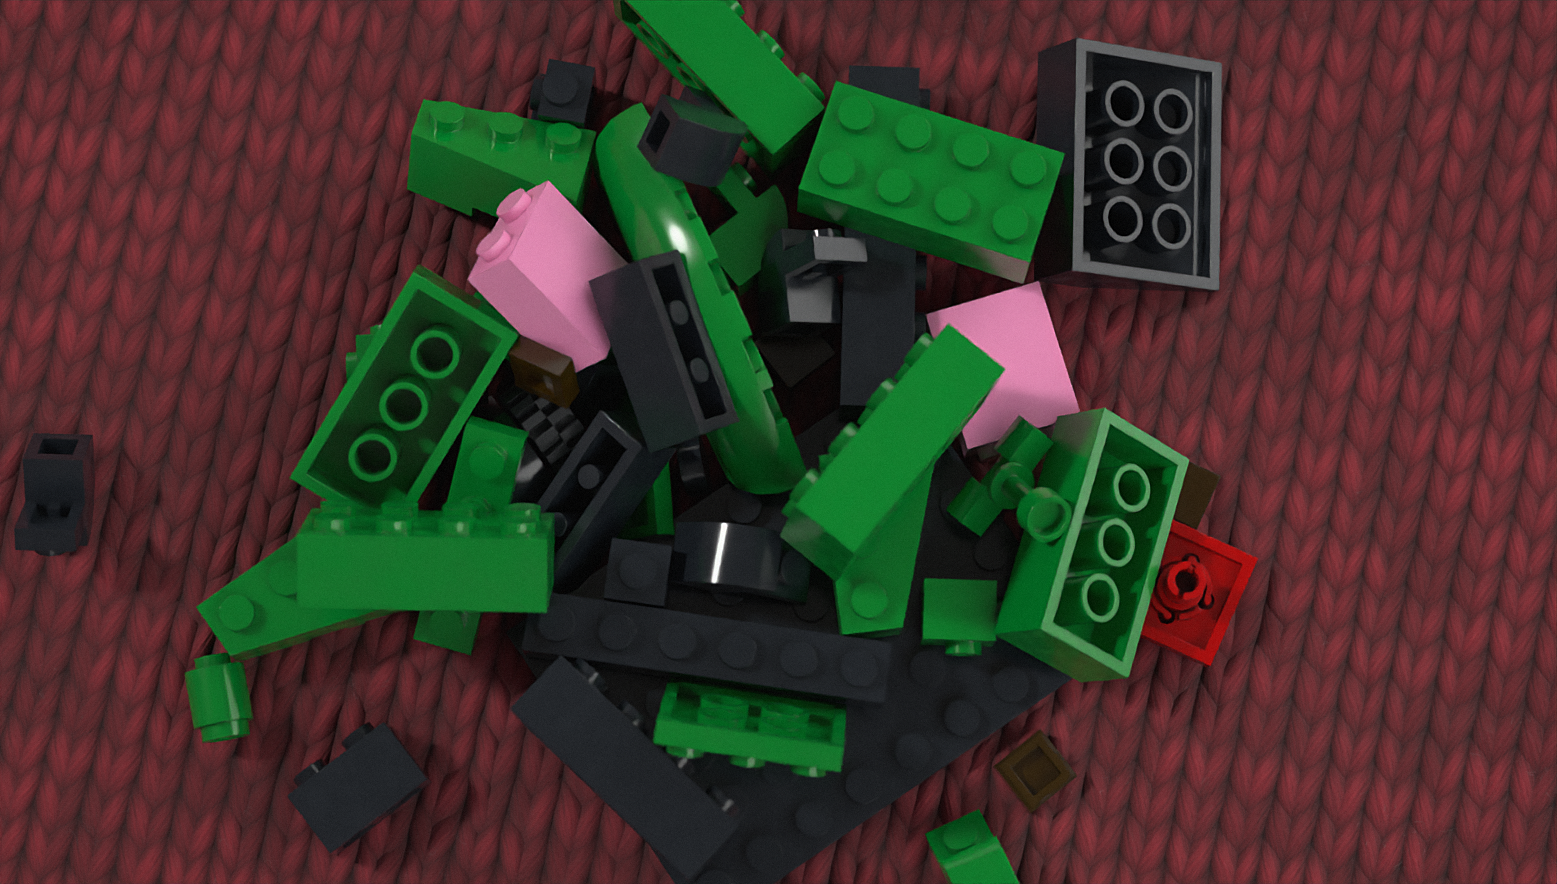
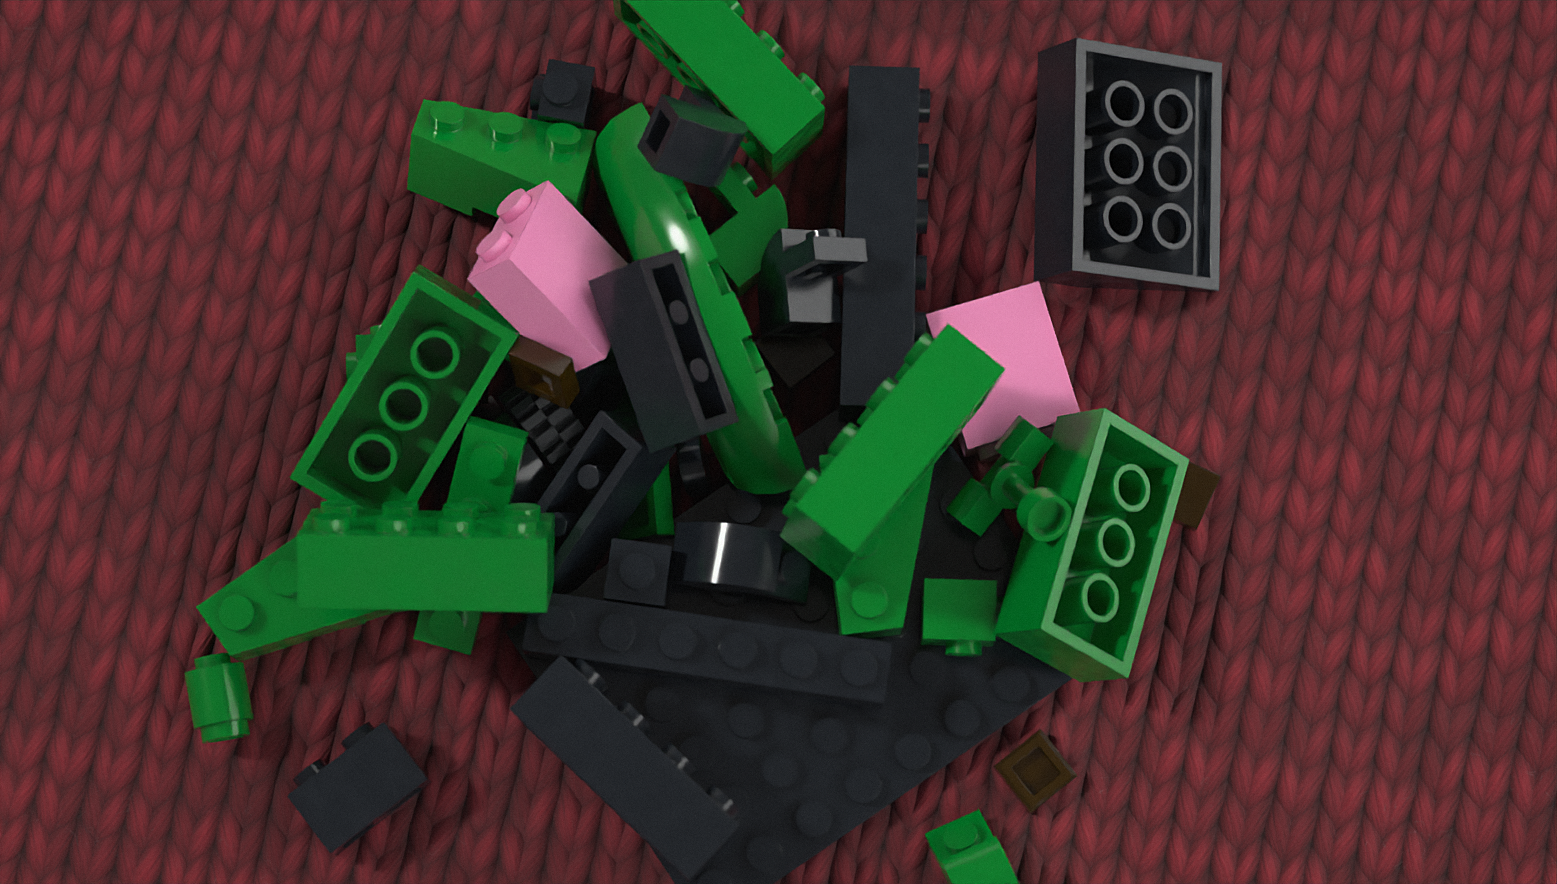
(57, 494): black brick -> none
(751, 727): green plate -> none
(929, 182): green brick -> none
(1219, 574): red plate -> none

